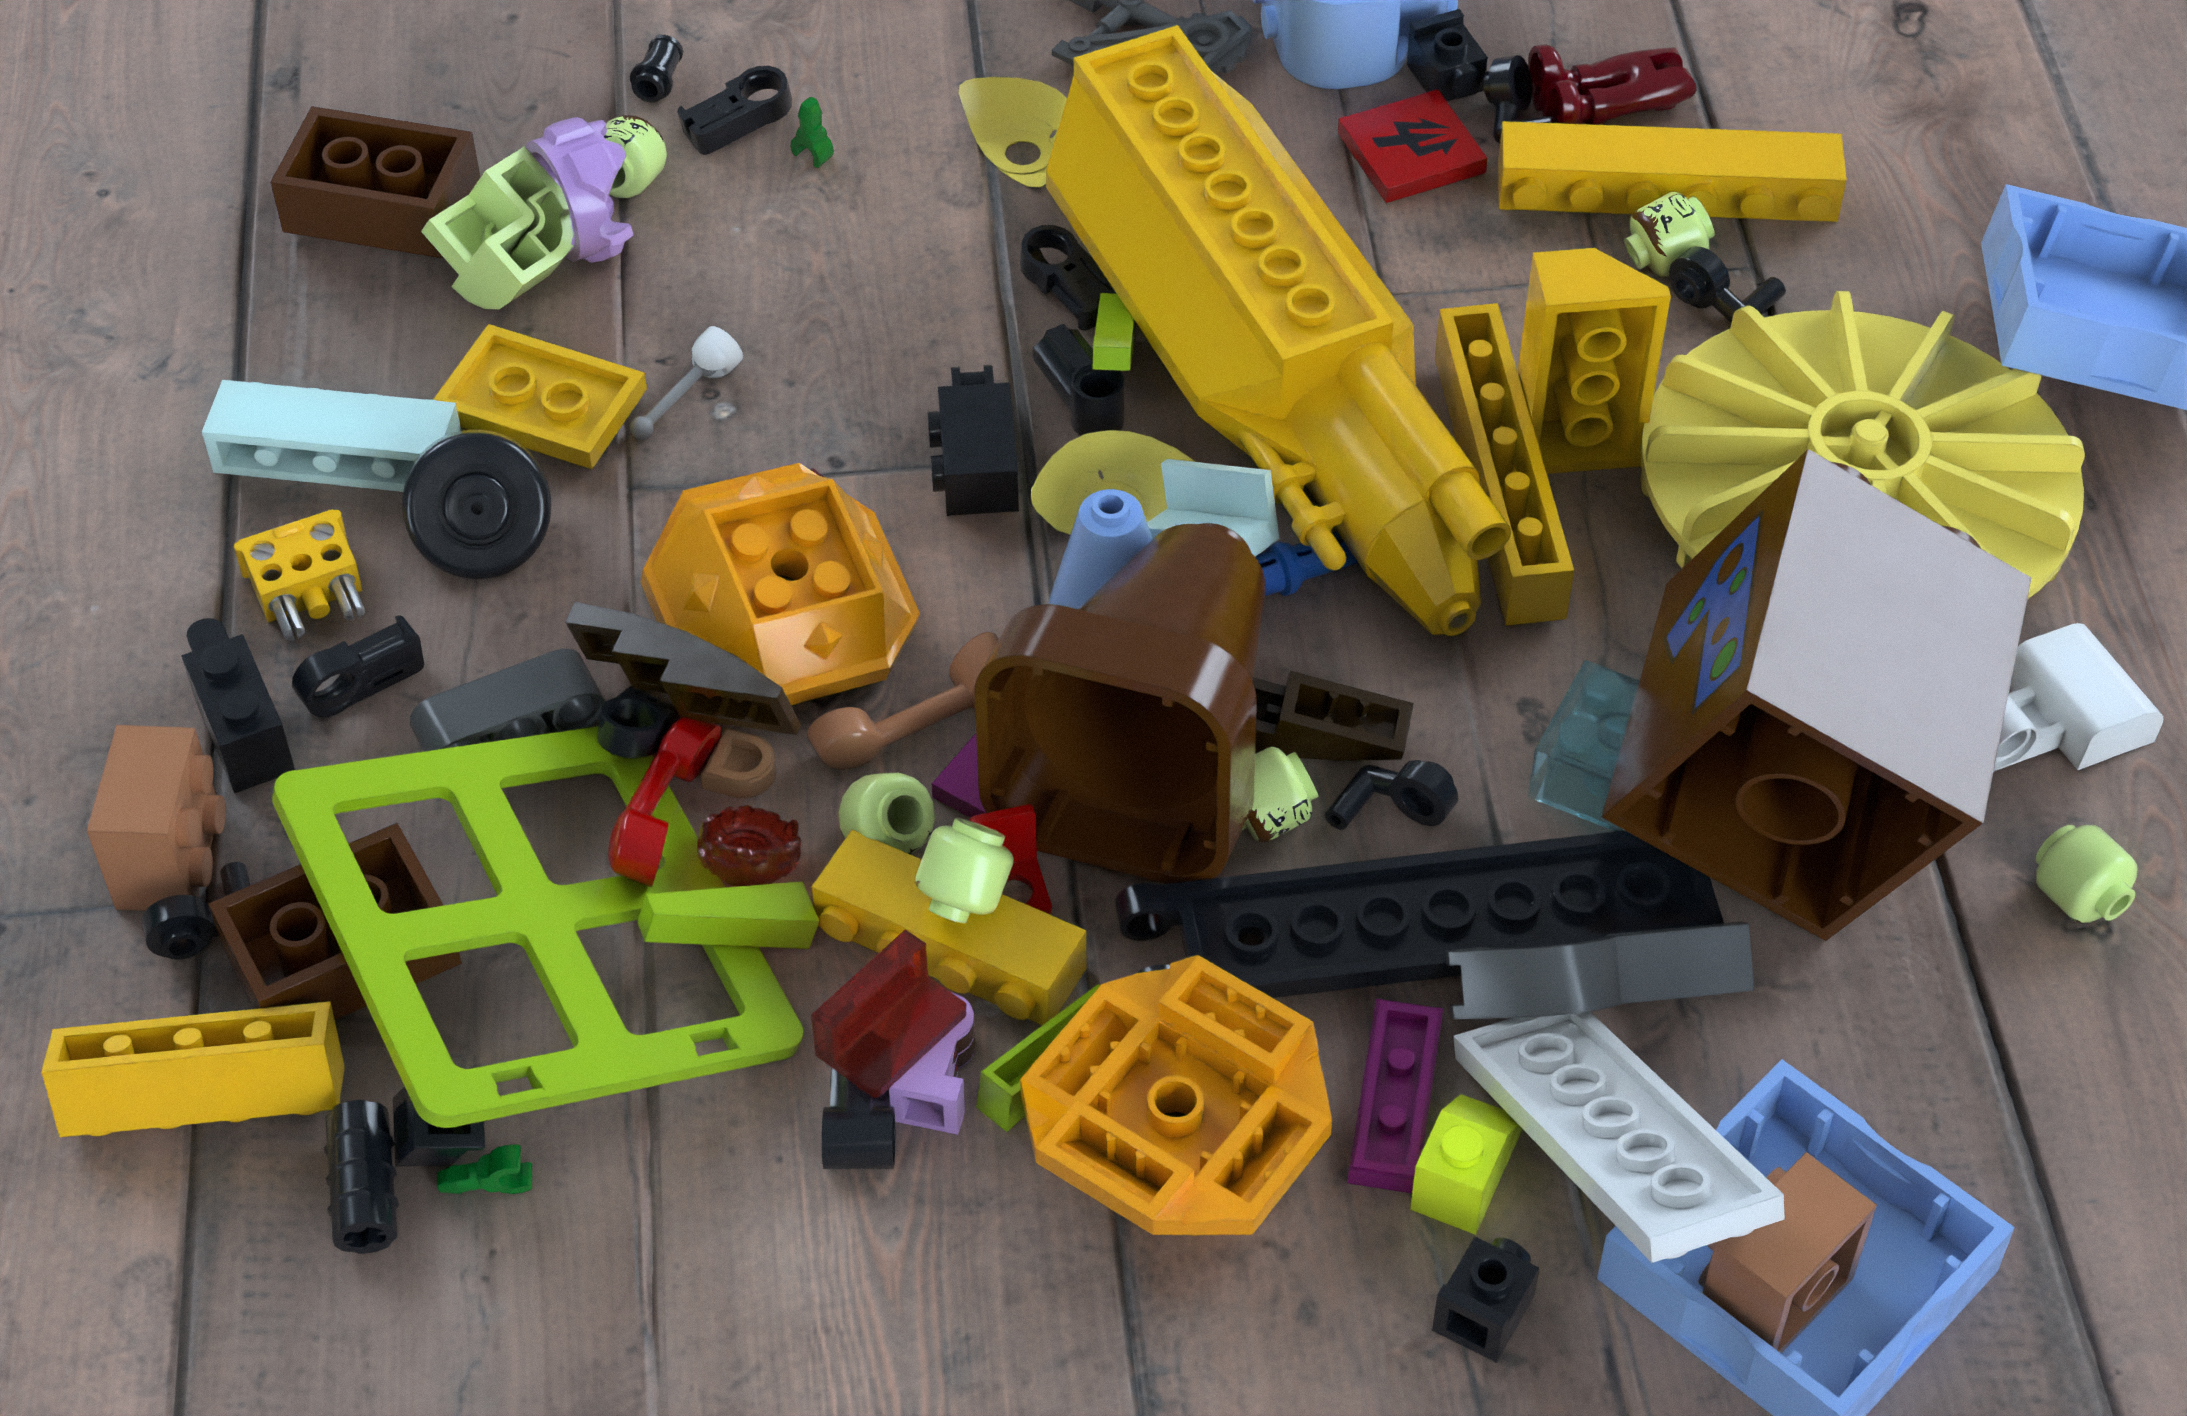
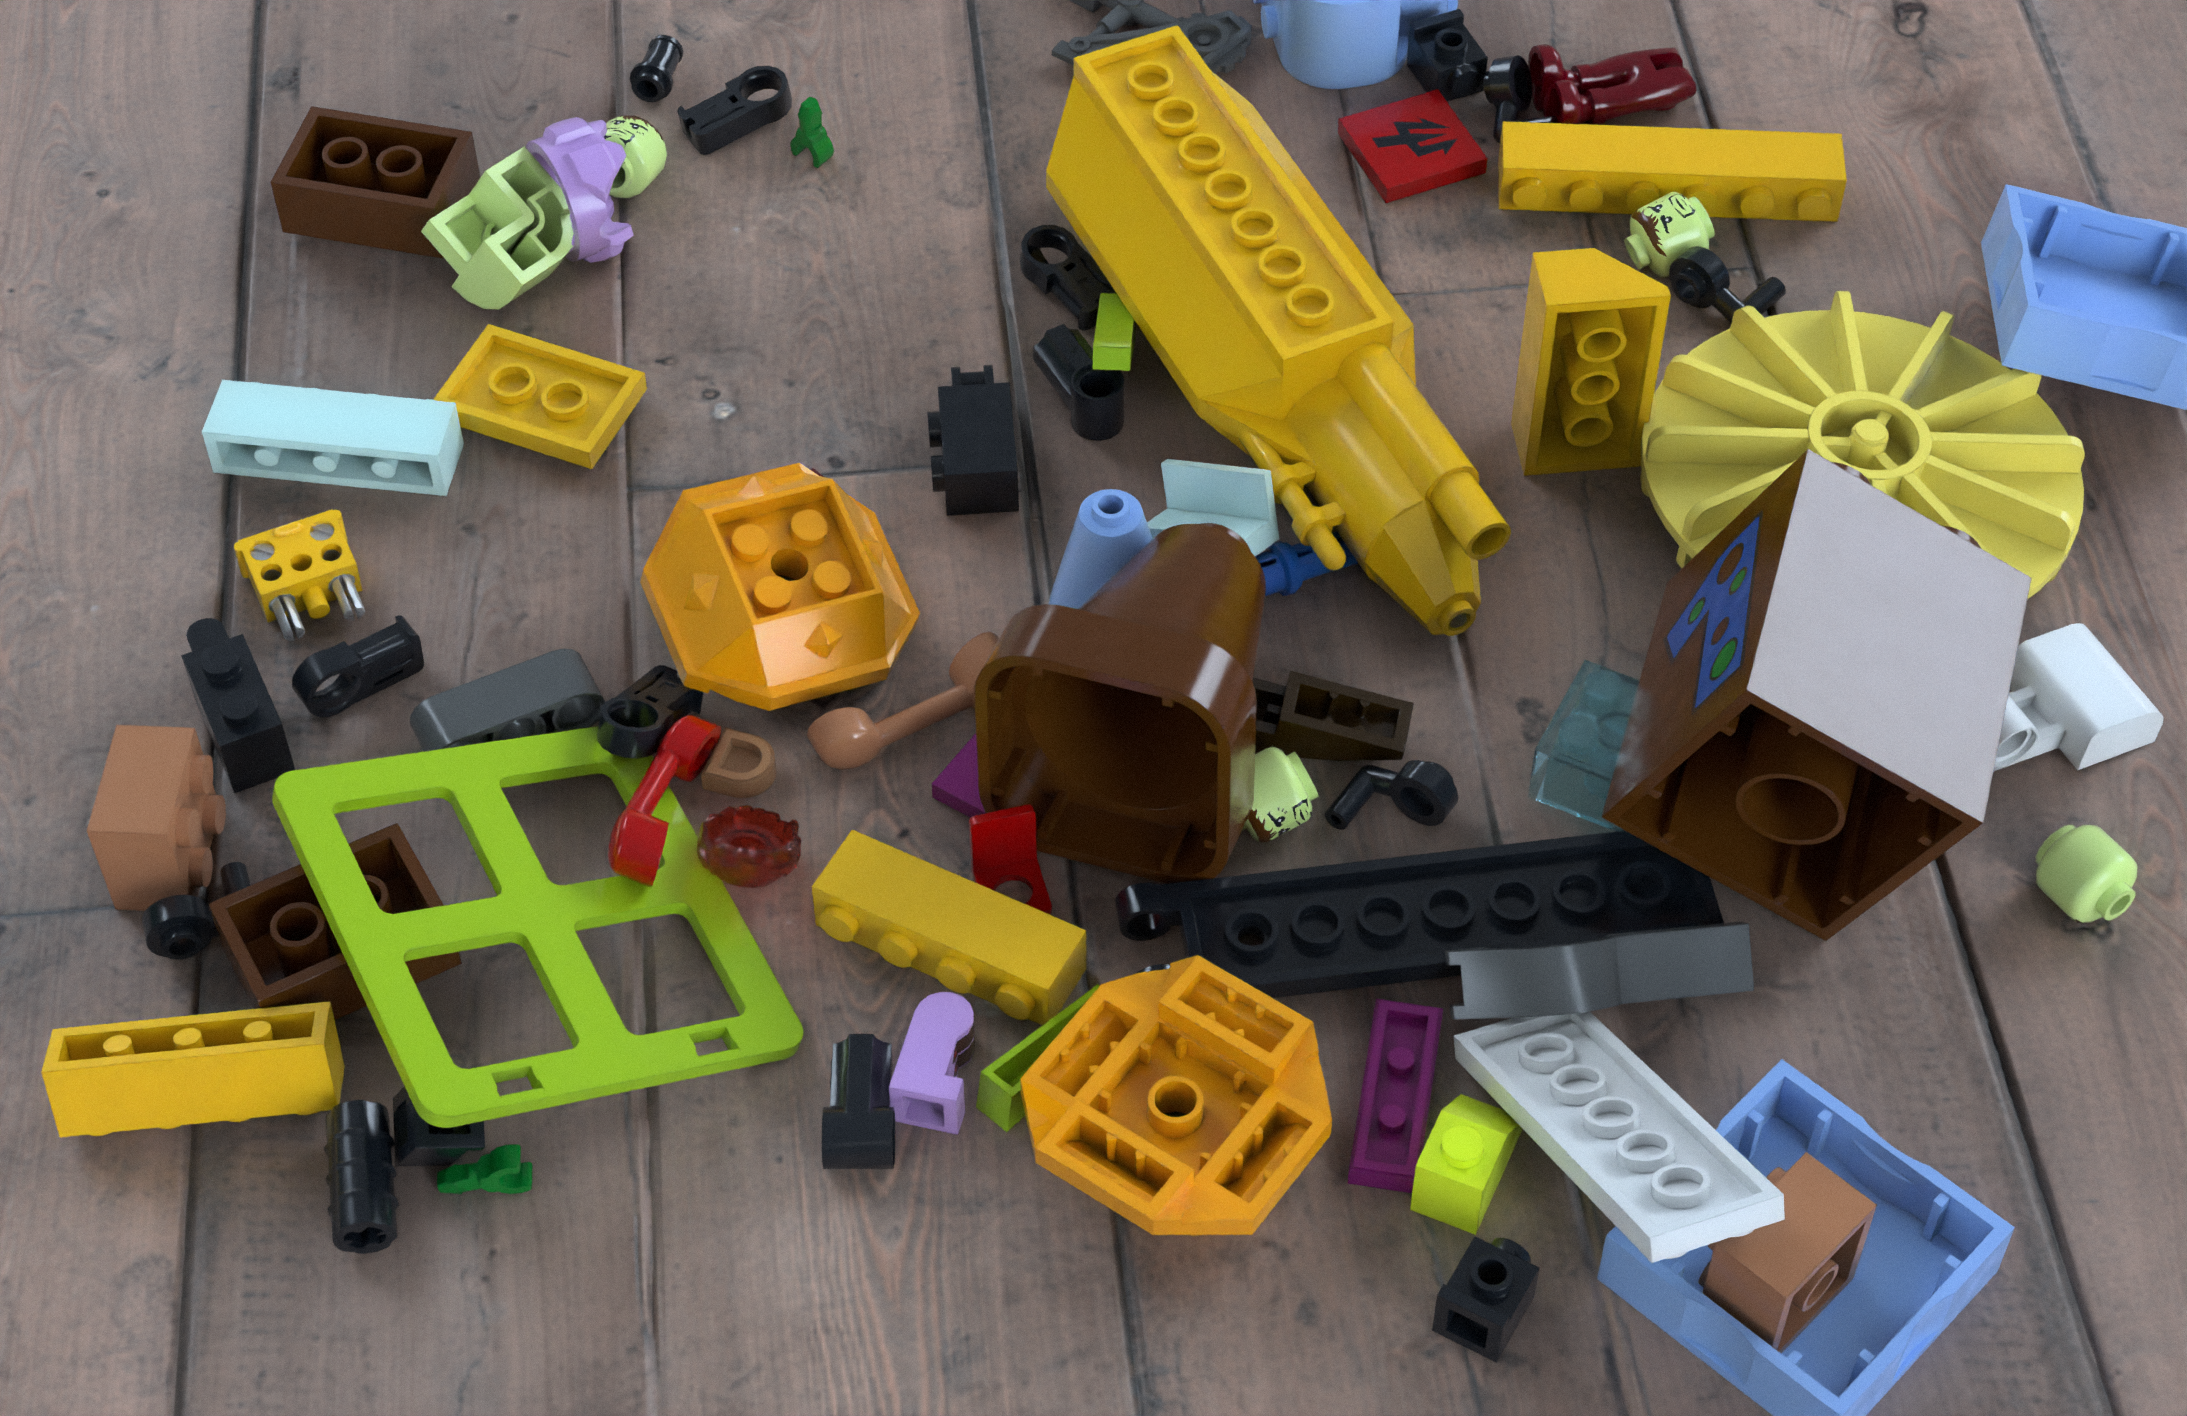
(476, 504): black wheel -> none
(695, 674): dark brown slope -> none
(712, 356): hinge -> none
(732, 916): lime piece -> none
(885, 1017): clear red panel -> none
(888, 809): yellowish green head -> none
(964, 870): yellowish green head -> none
(1011, 112): light yellow piece -> none
(1127, 463): light yellow piece -> none
(1498, 437): yellow brick -> none

